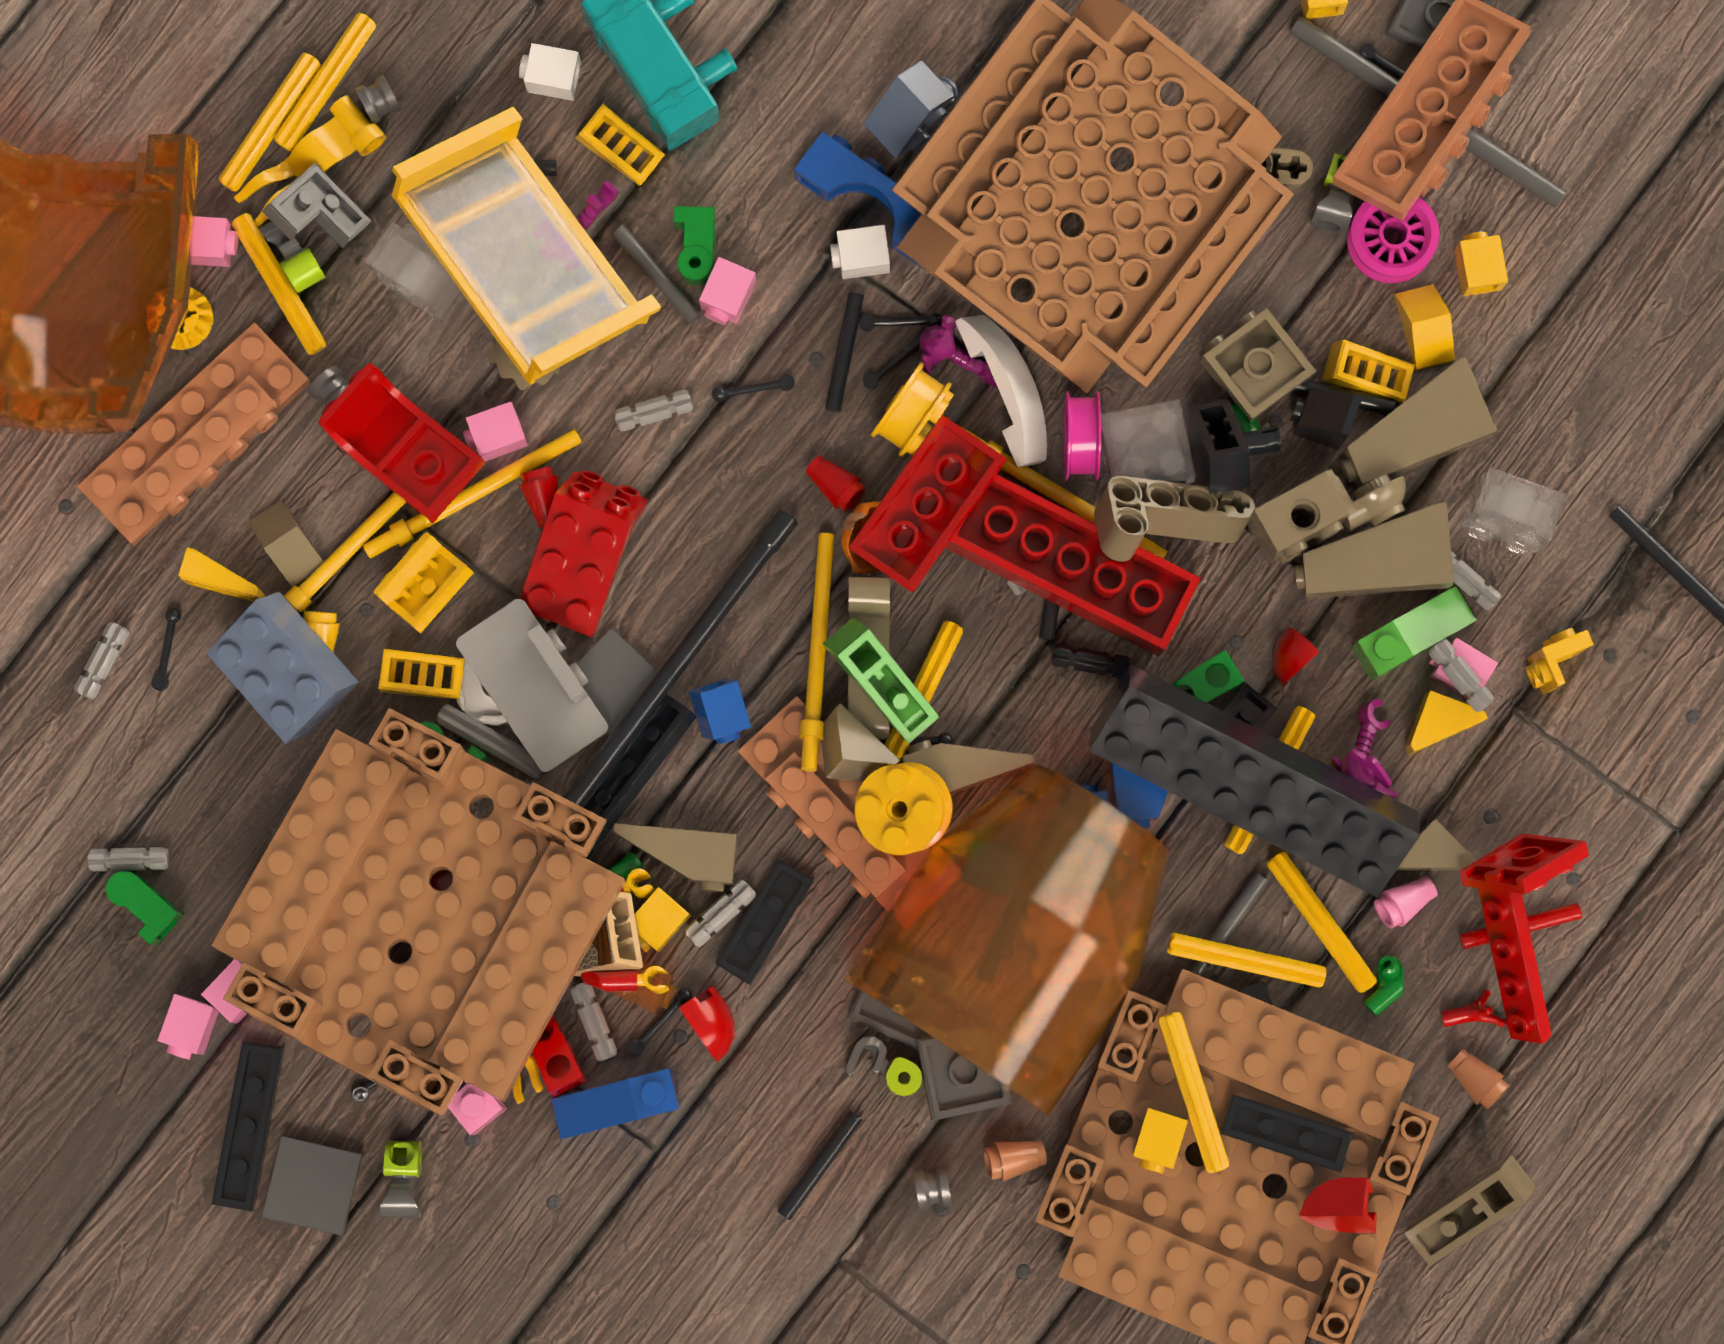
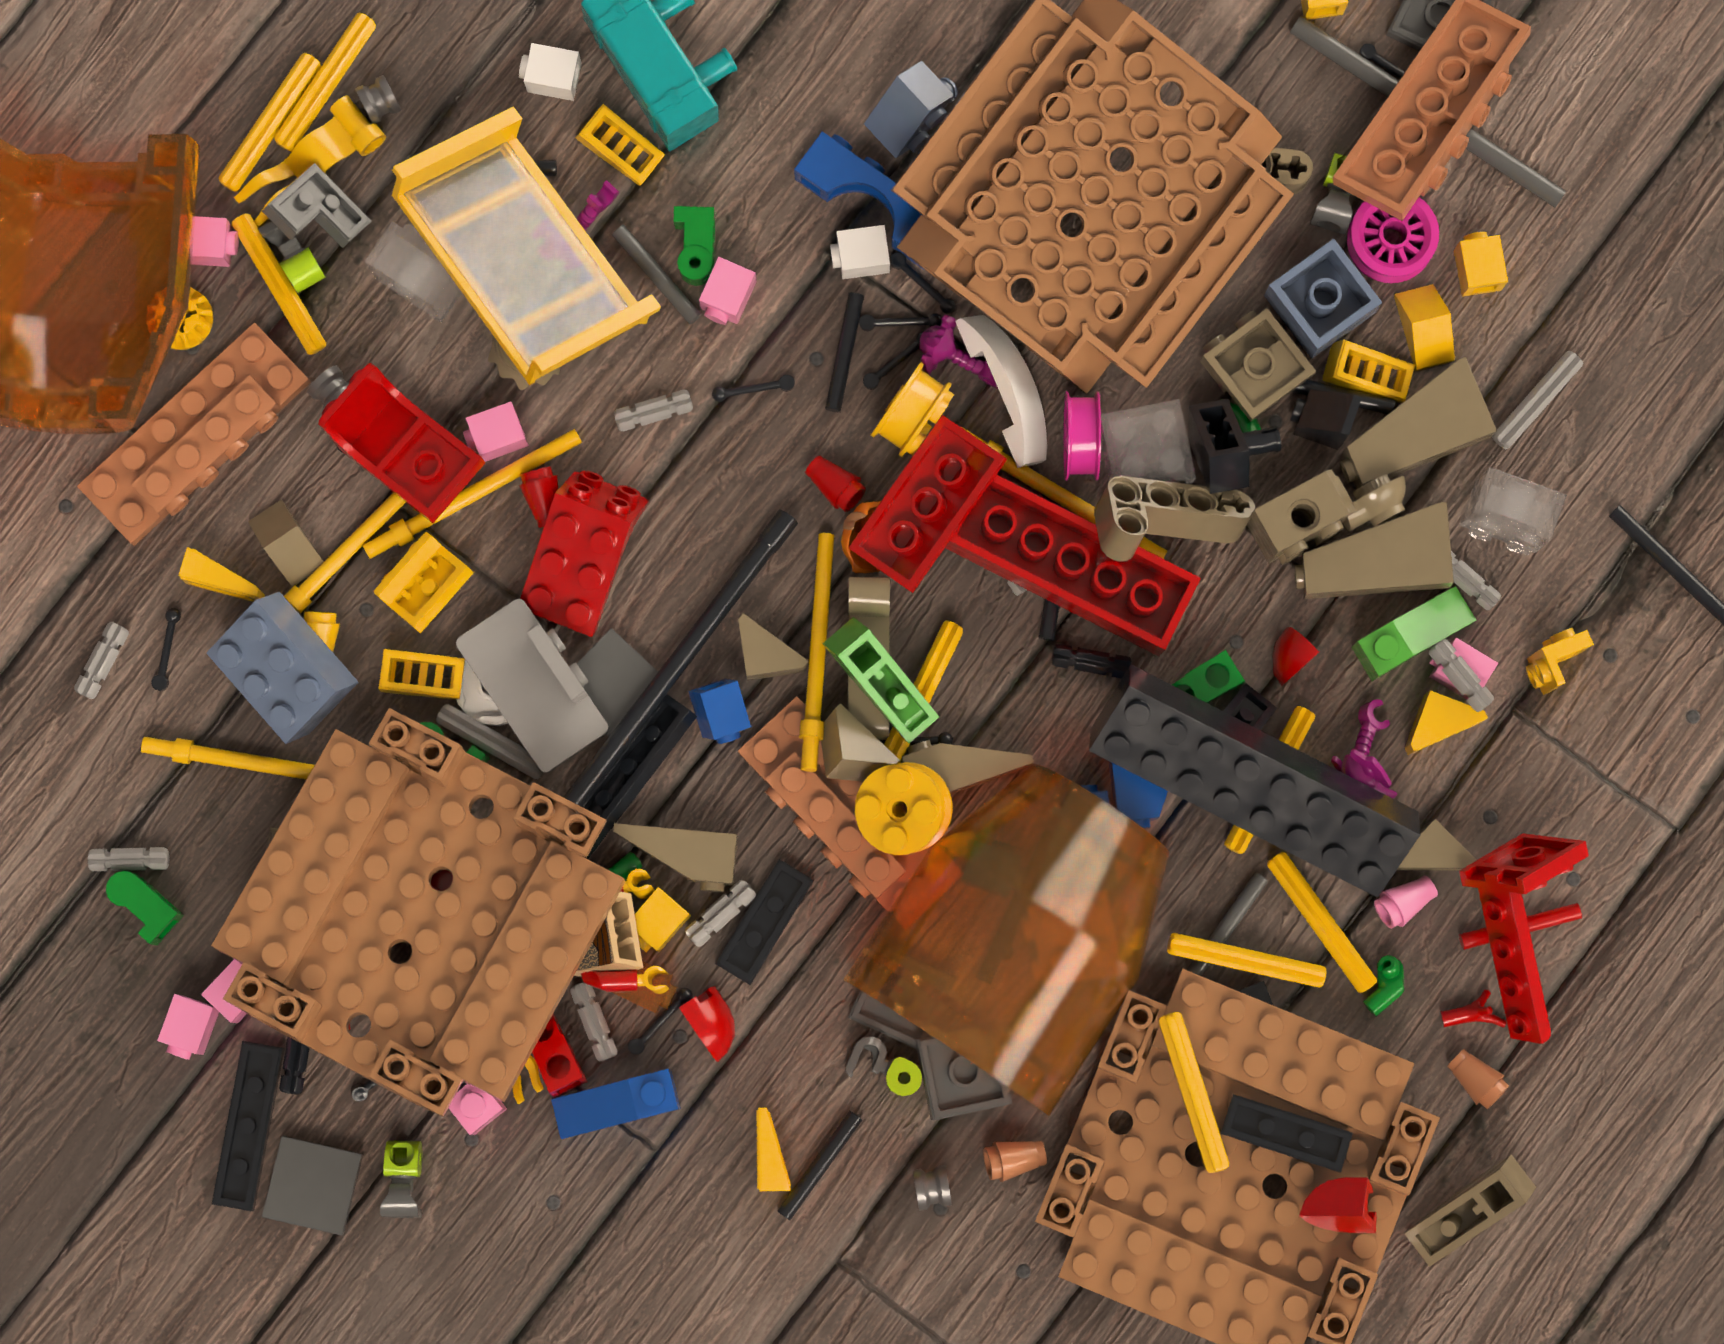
(185, 751): none -> yellow bar
(295, 1063): none -> black axle
(766, 654): none -> dark tan slope
(770, 1162): none -> yellow slope
(898, 262): none -> black hinge
(1159, 1140): yellow brick -> none
(1322, 298): none -> sand blue brick
(1537, 399): none -> light grey axle

